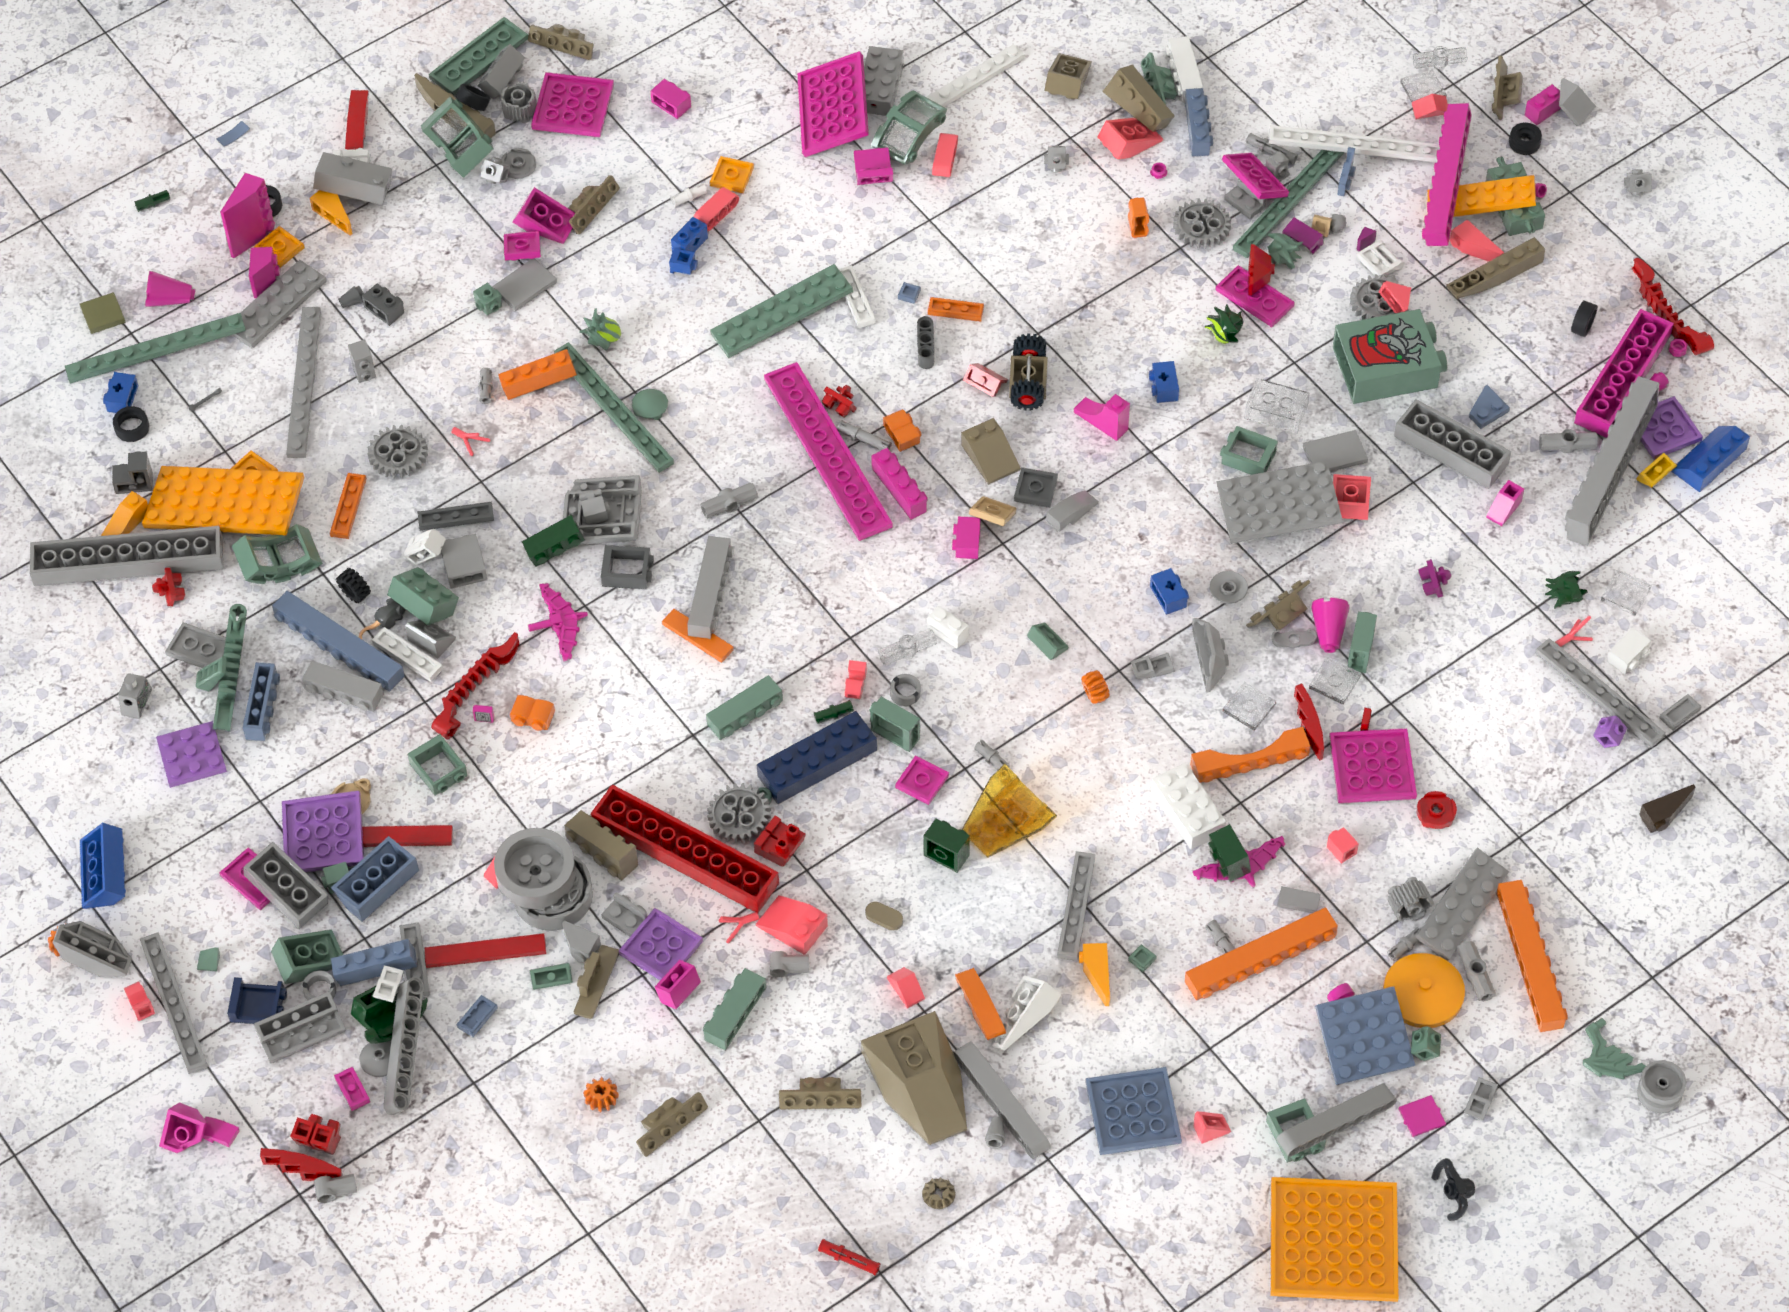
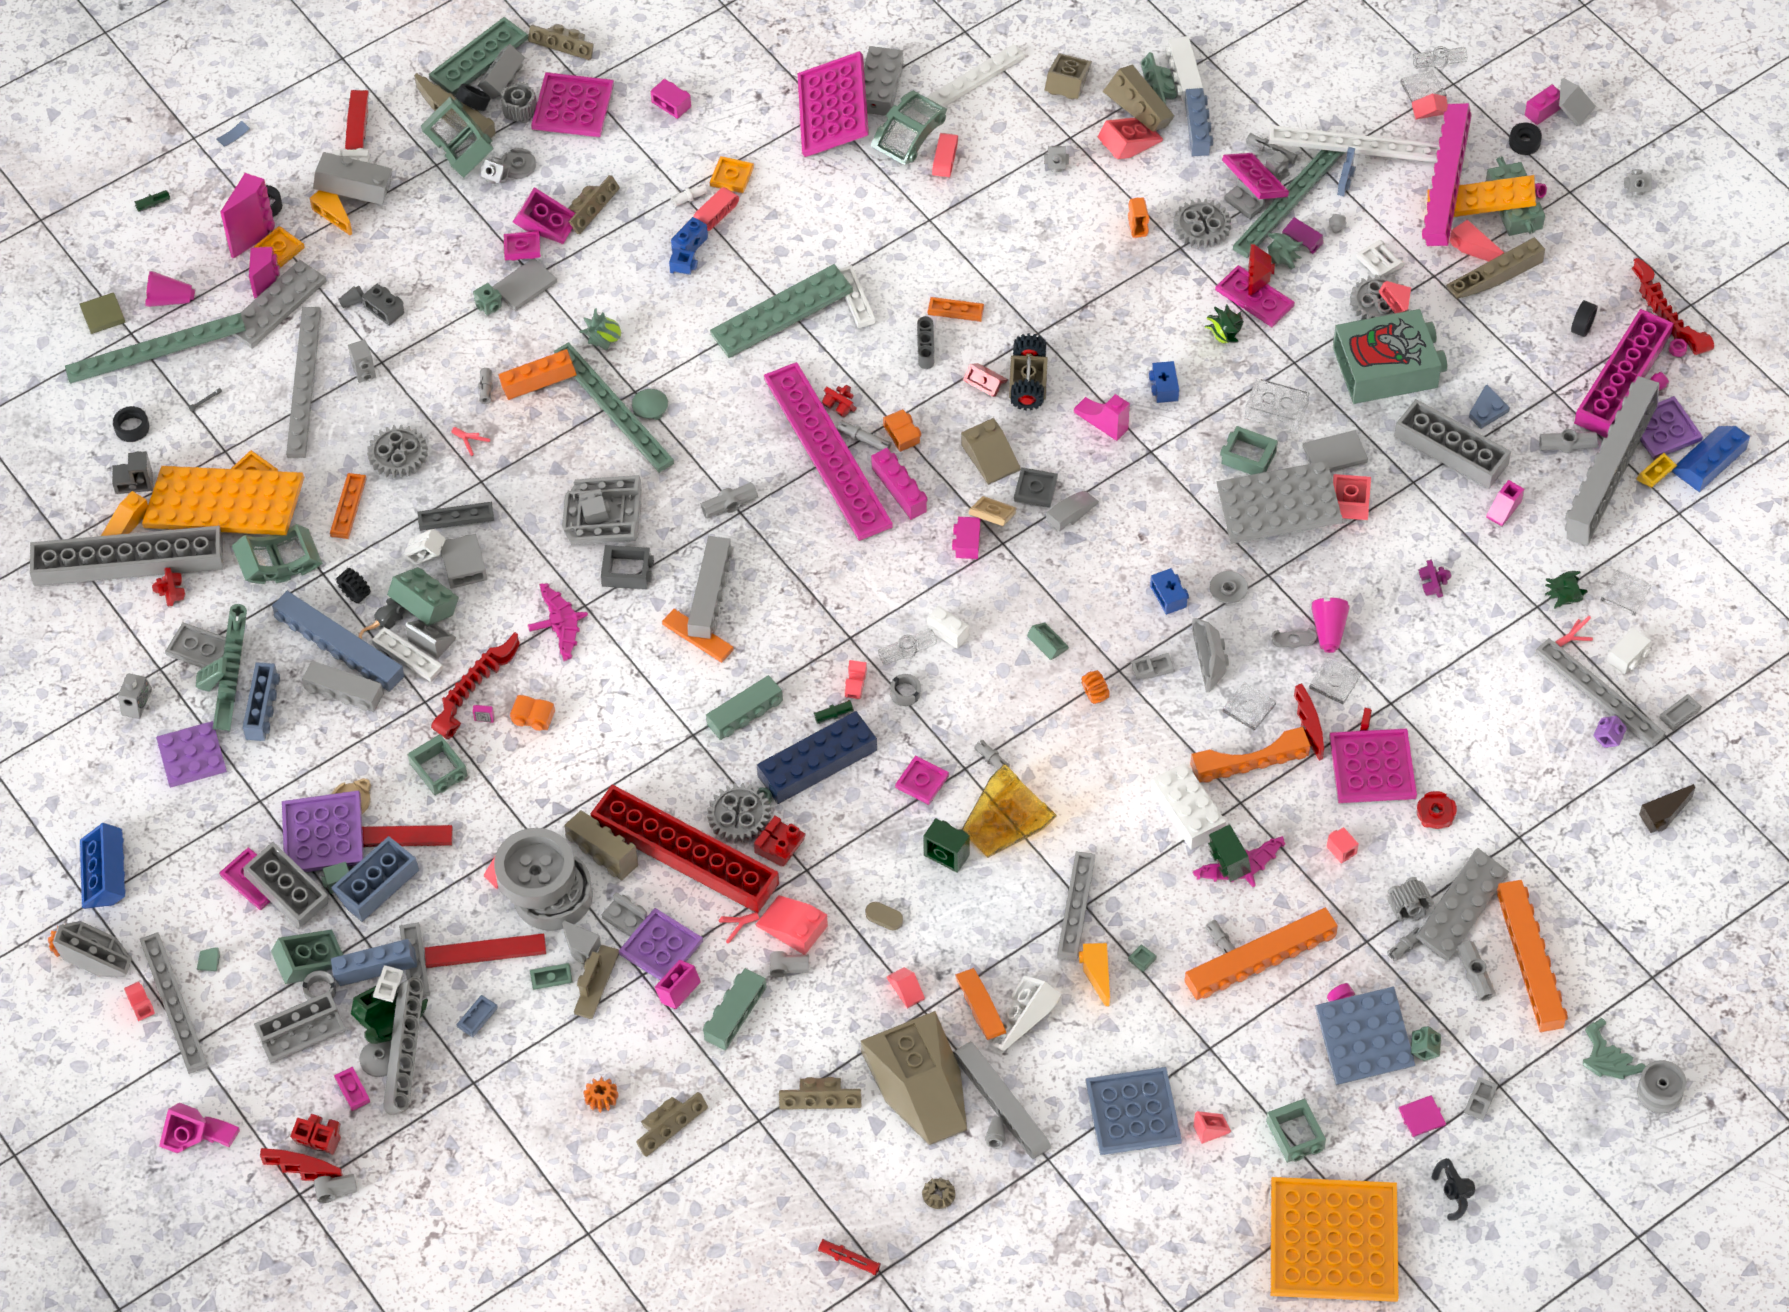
(120, 391): blue brick -> none
(255, 1002): dark blue panel -> none
(553, 541): dark green brick -> none
(873, 166): dark pink bracket -> none
(894, 723): sand green window -> none
(909, 292): sand blue tile -> none
(1158, 170): dark pink plate -> none
(1283, 610): dark tan bracket -> none
(1298, 900): light grey tile -> none
(1321, 224): tan tile -> none
(1336, 1119): light grey beam -> none
(1362, 641): sand green window -> none
(1366, 238): magenta slope -> none
(1426, 989): light orange dish -> none
(1507, 88): dark tan bracket -> none

